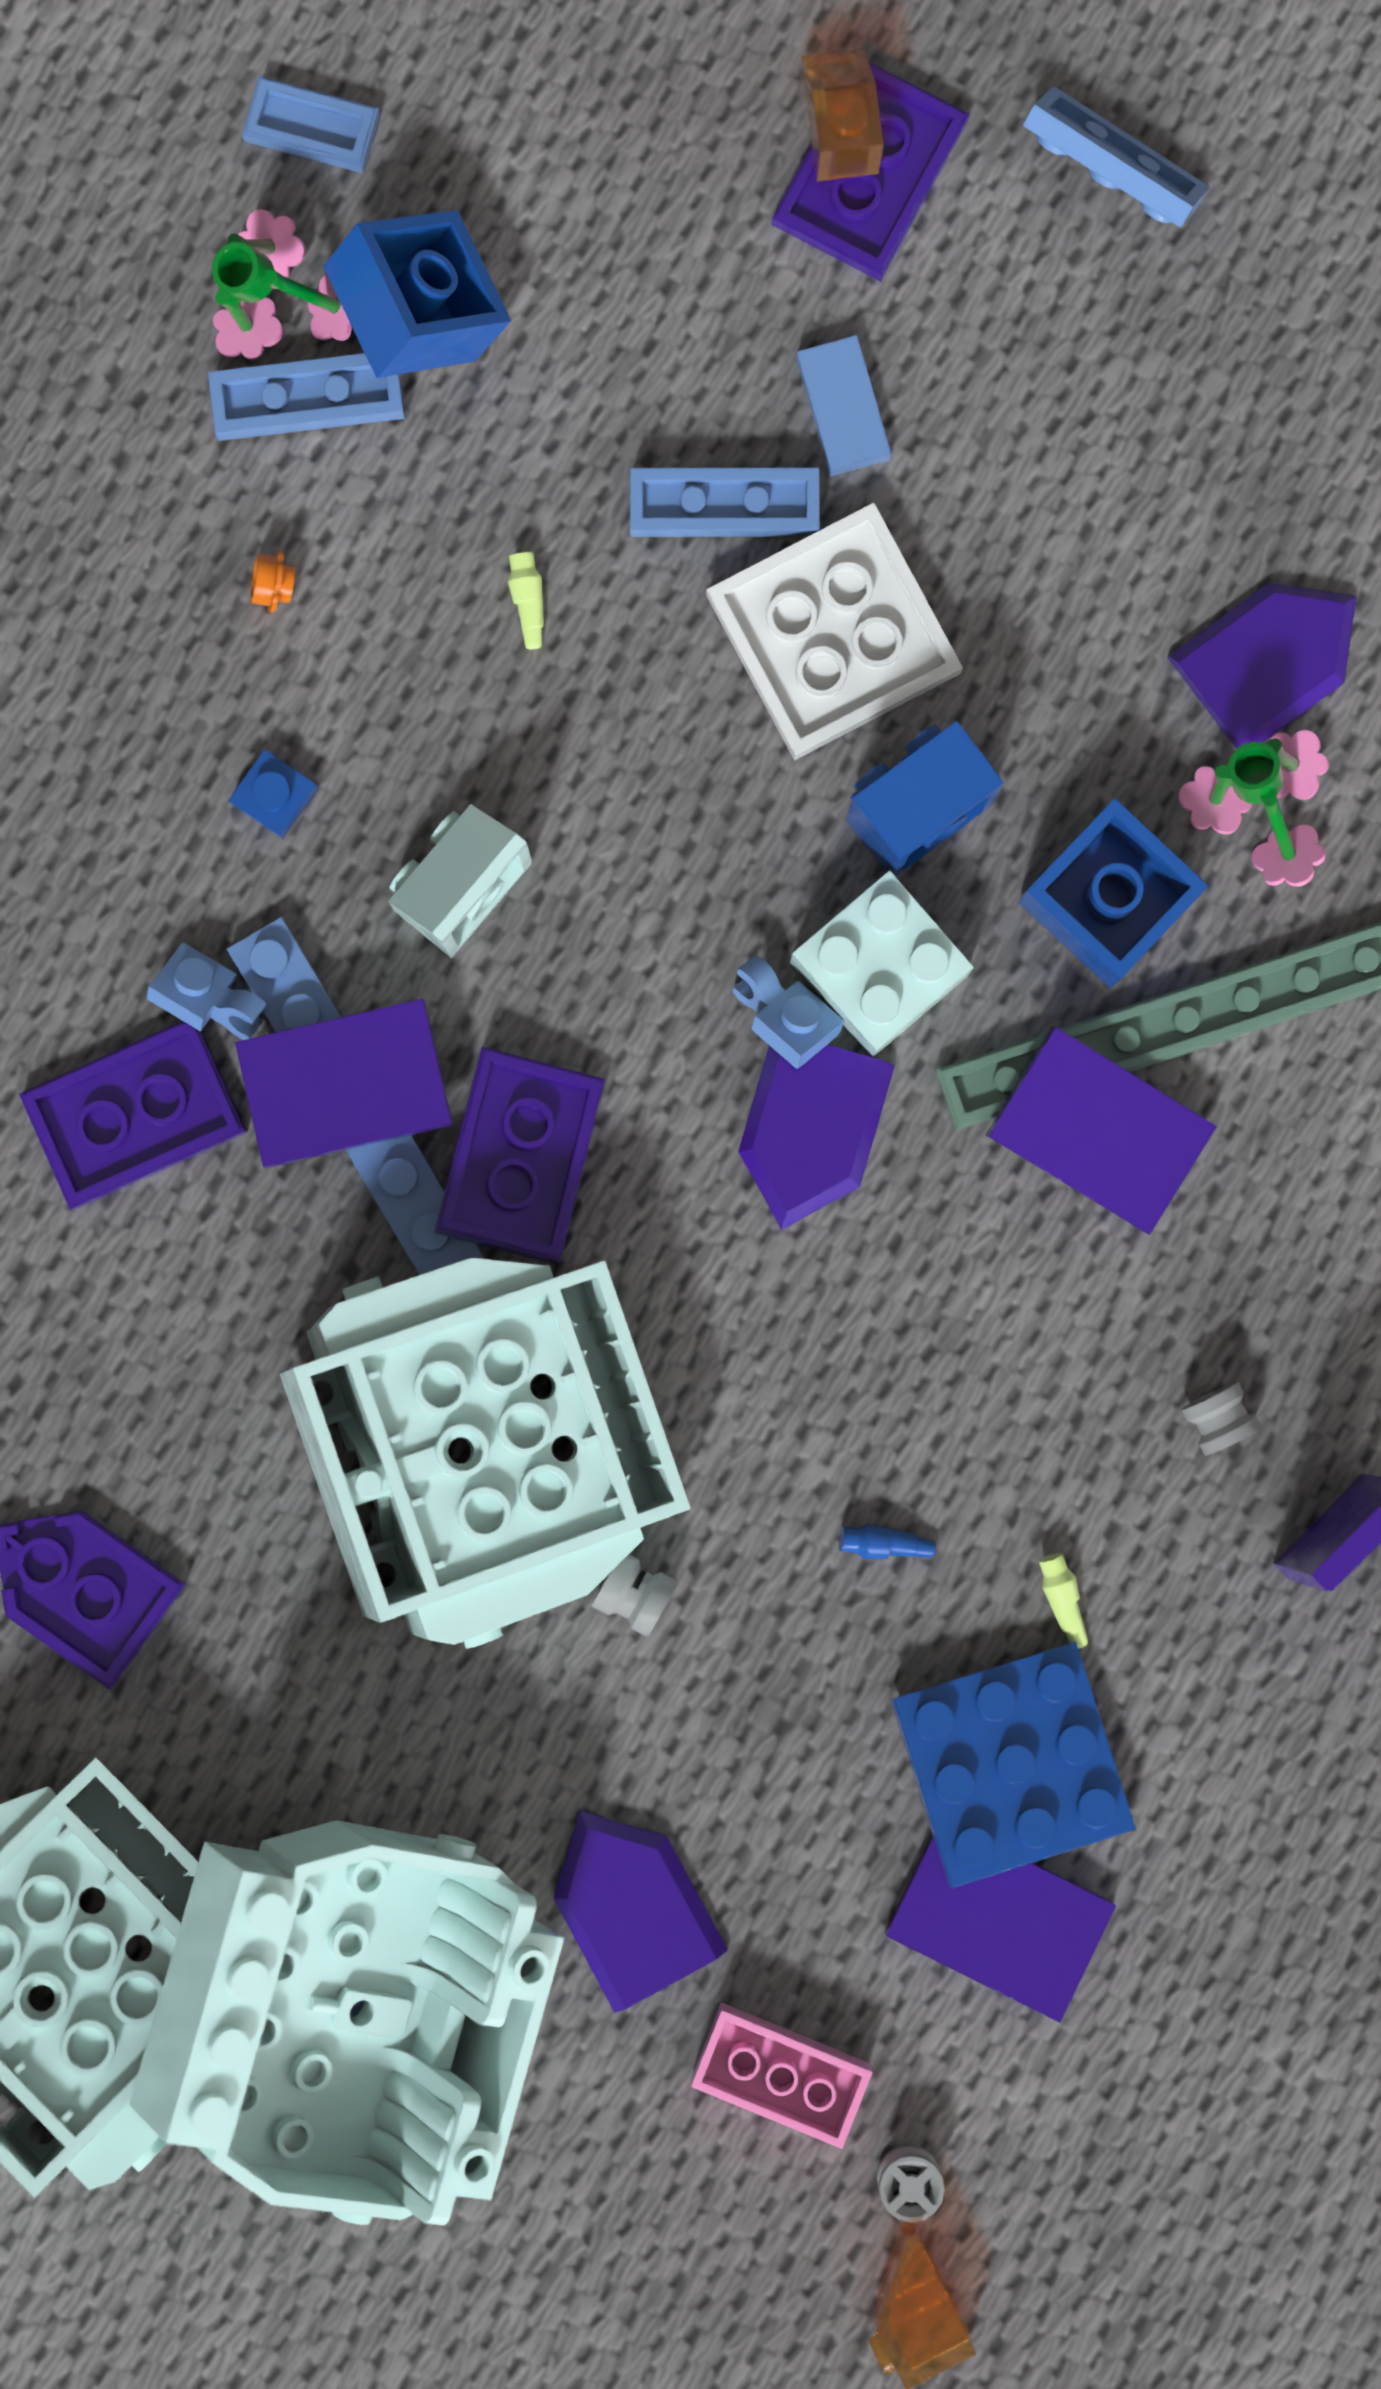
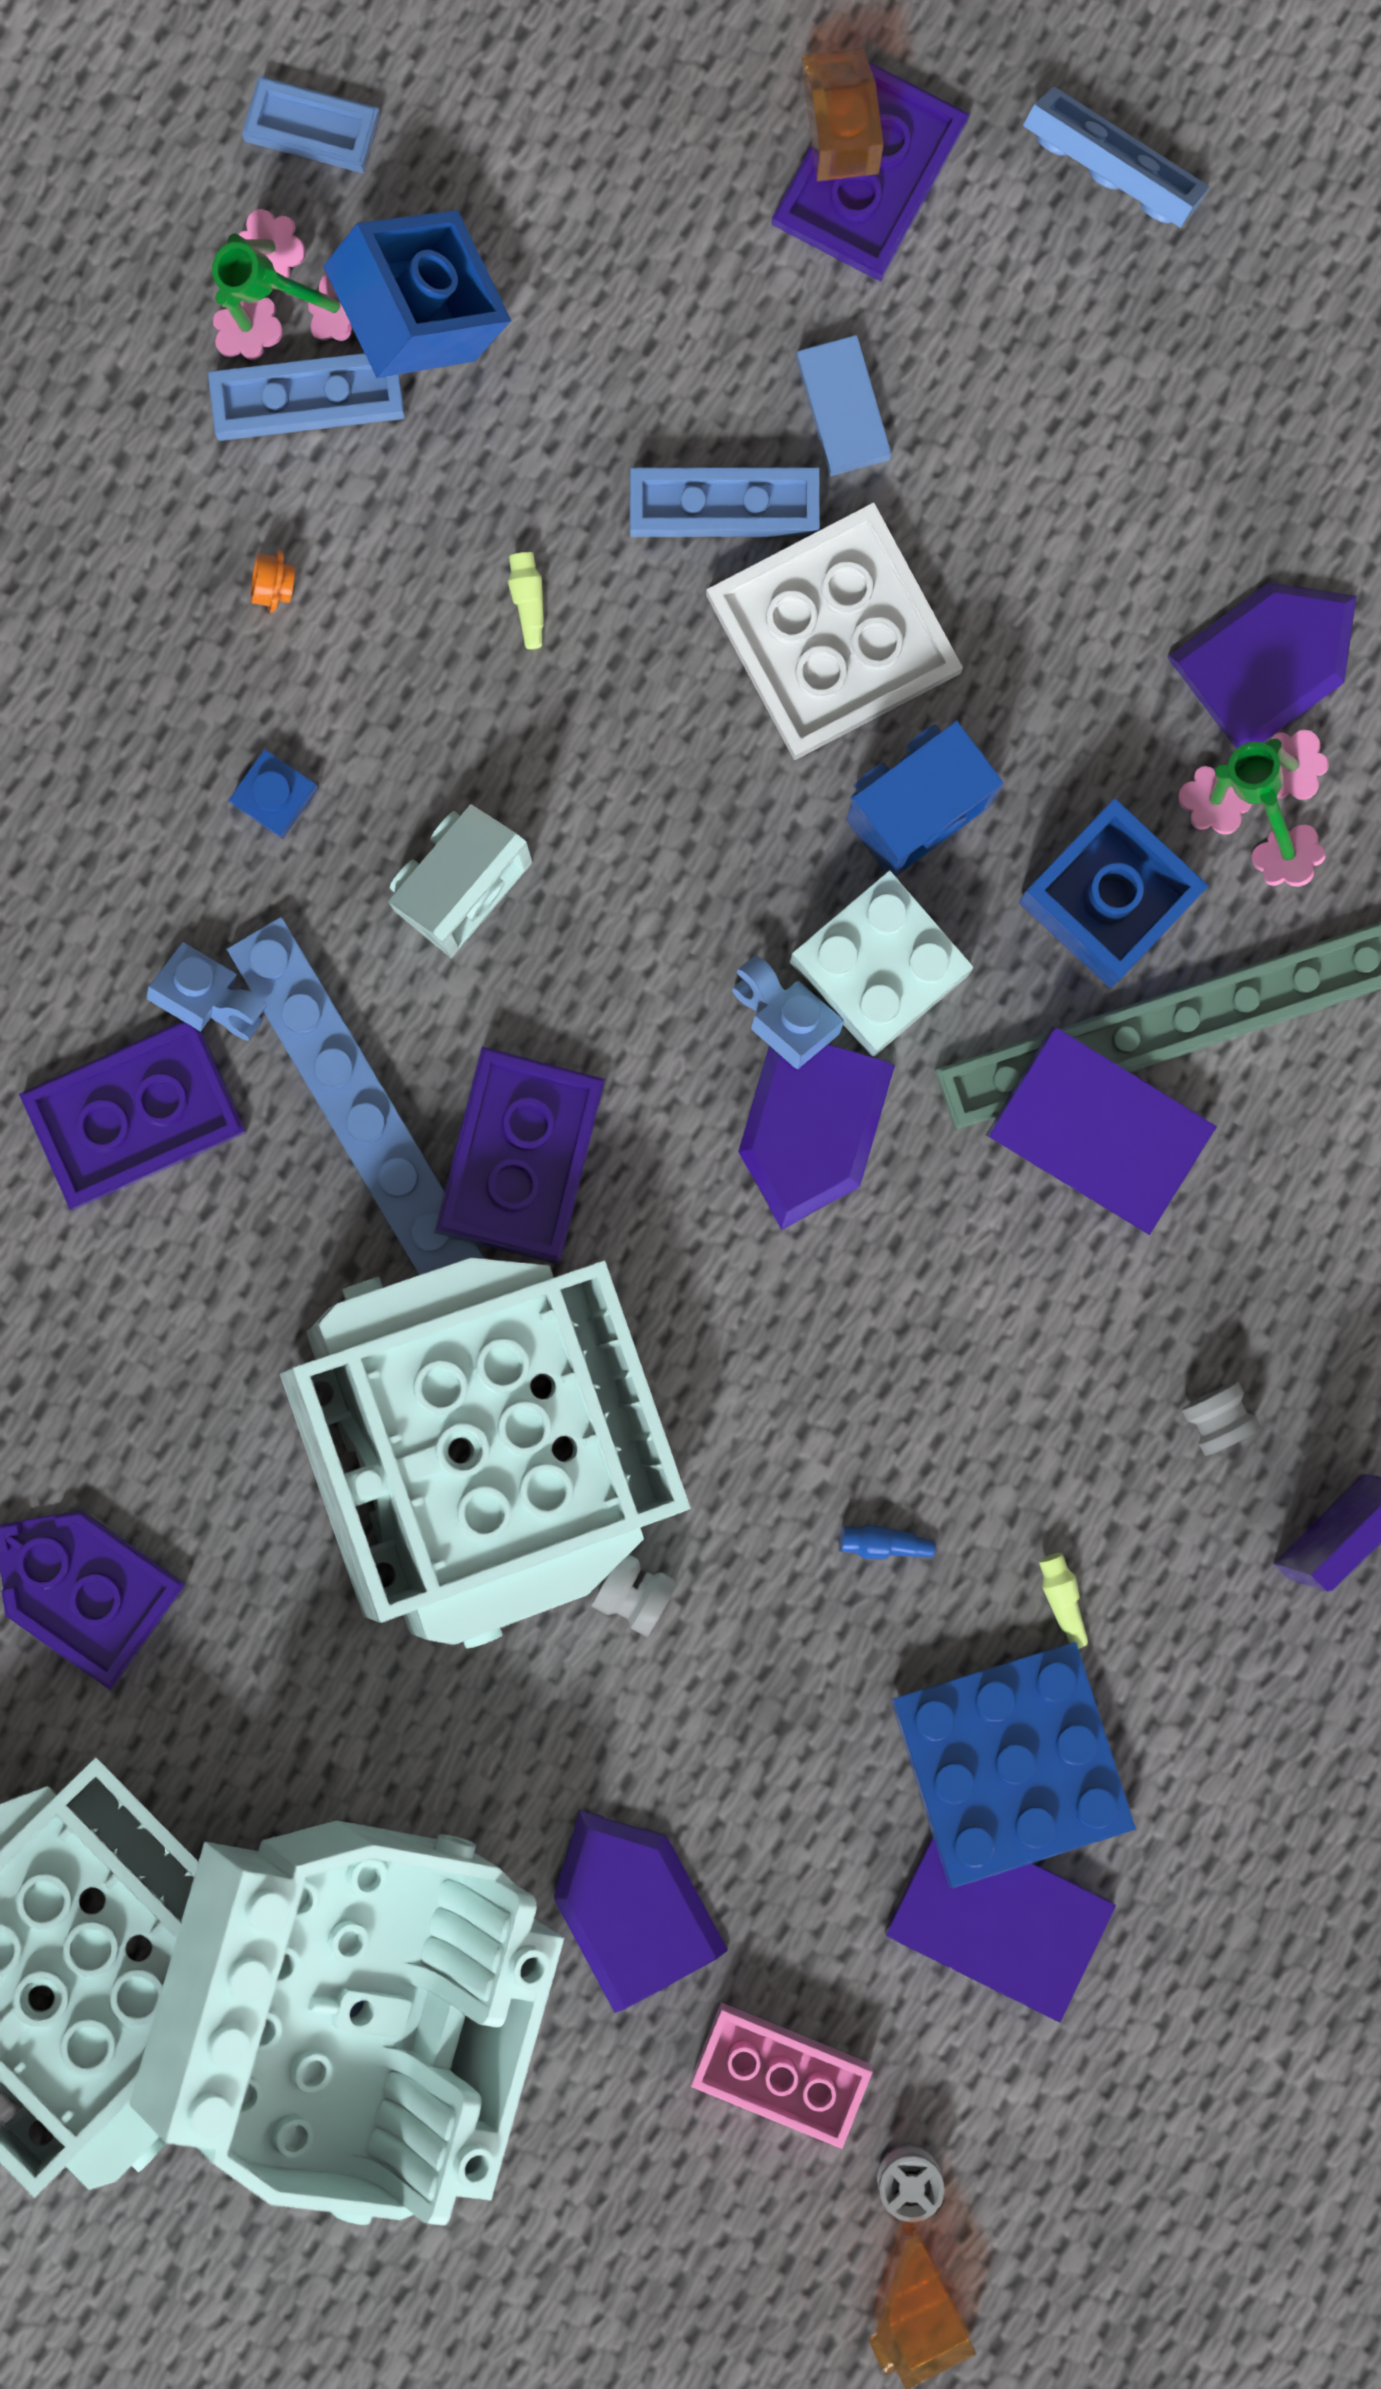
(343, 1083): dark purple tile -> none

